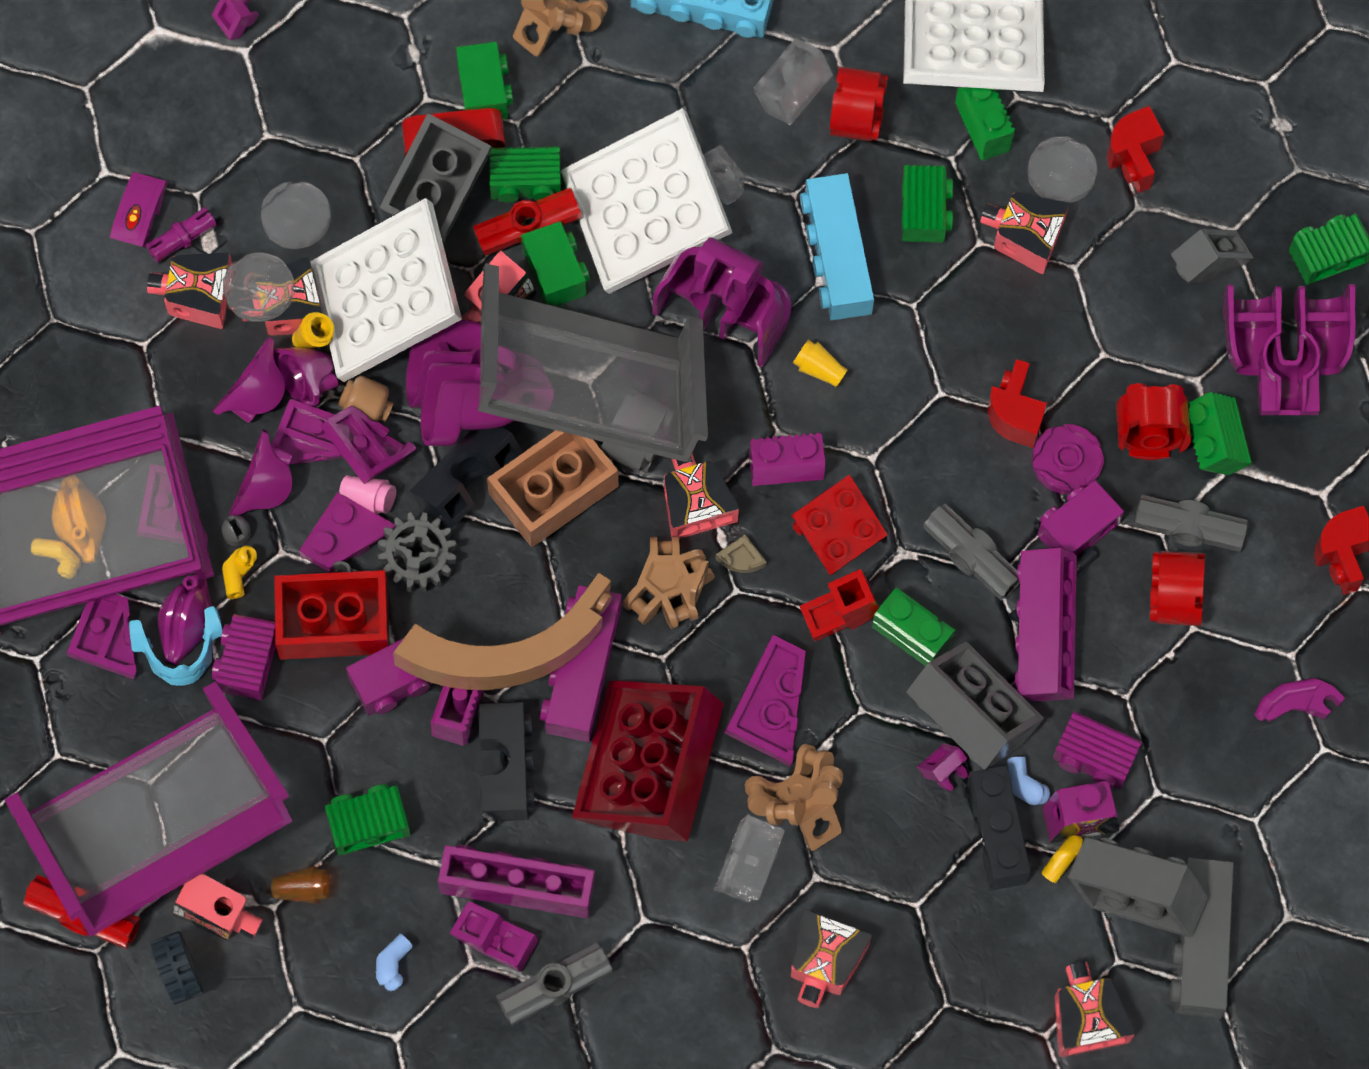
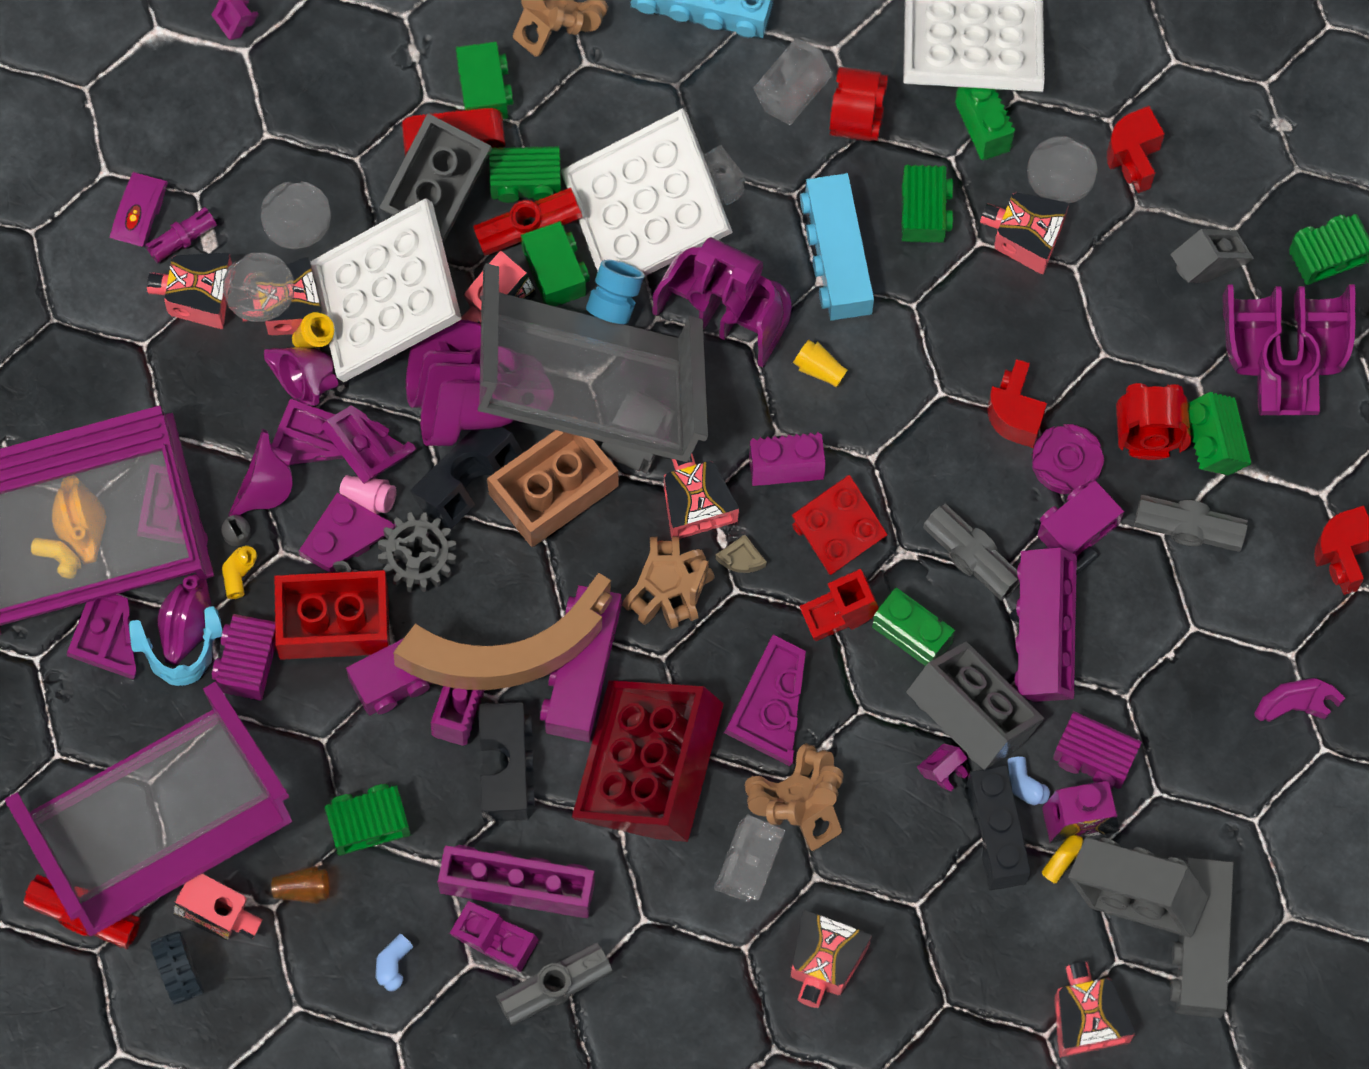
(258, 387): magenta hat -> none
(367, 397): medium nougat head -> none
(617, 286): none -> dark azure wheel
(1177, 588): red brick -> none

